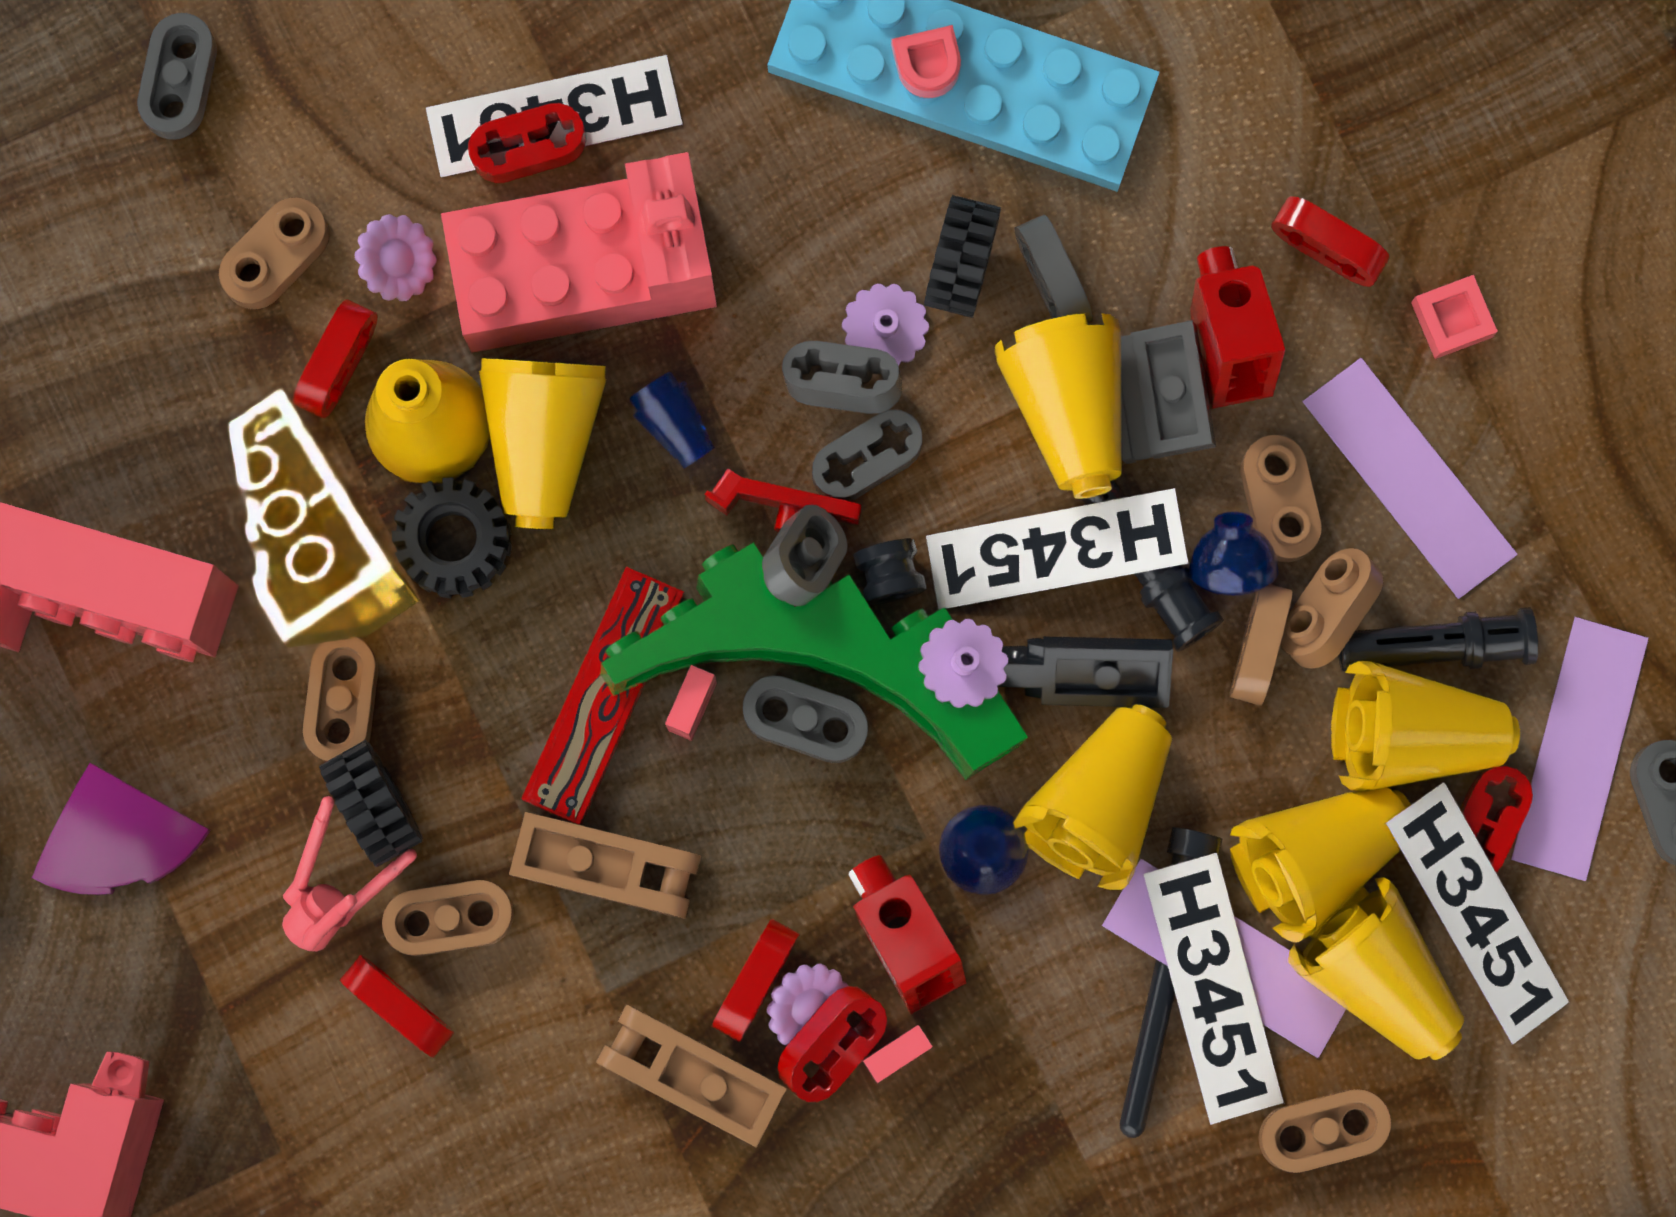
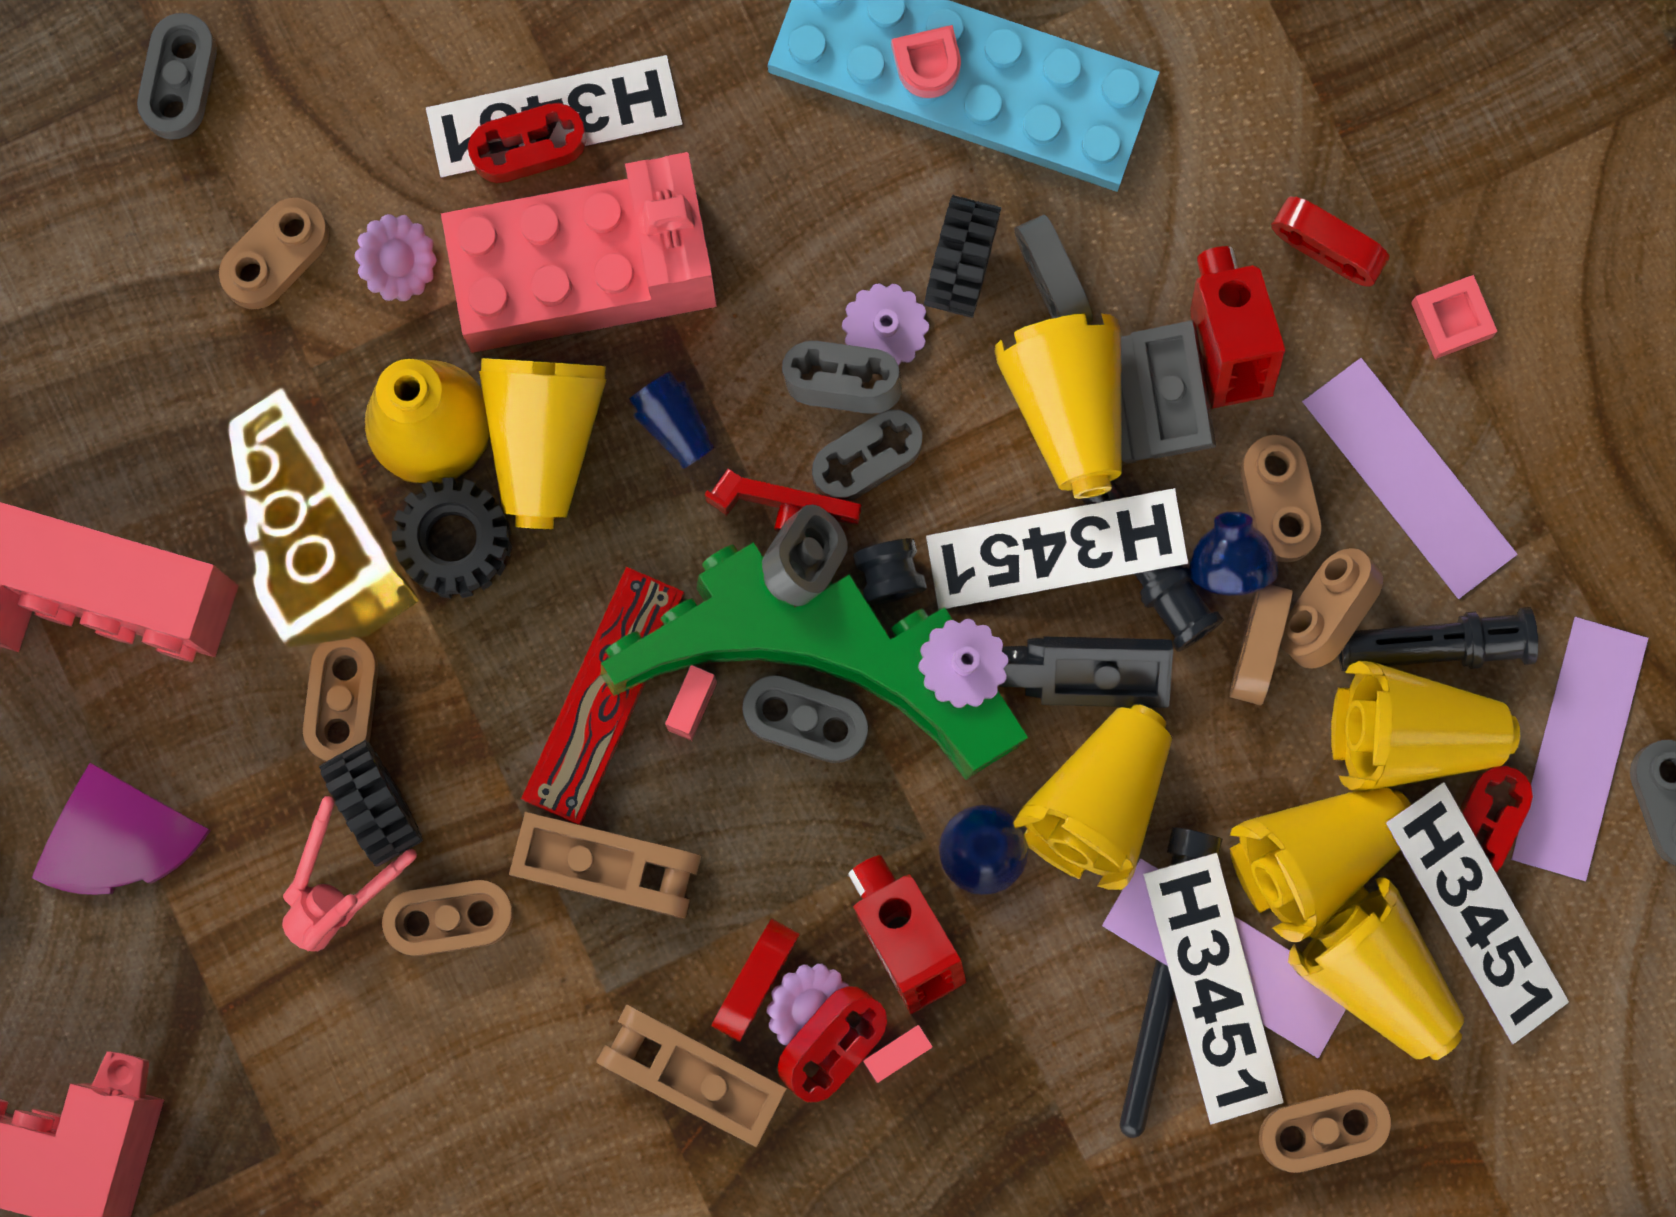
(335, 358): red beam -> none
(396, 1006): red beam -> none

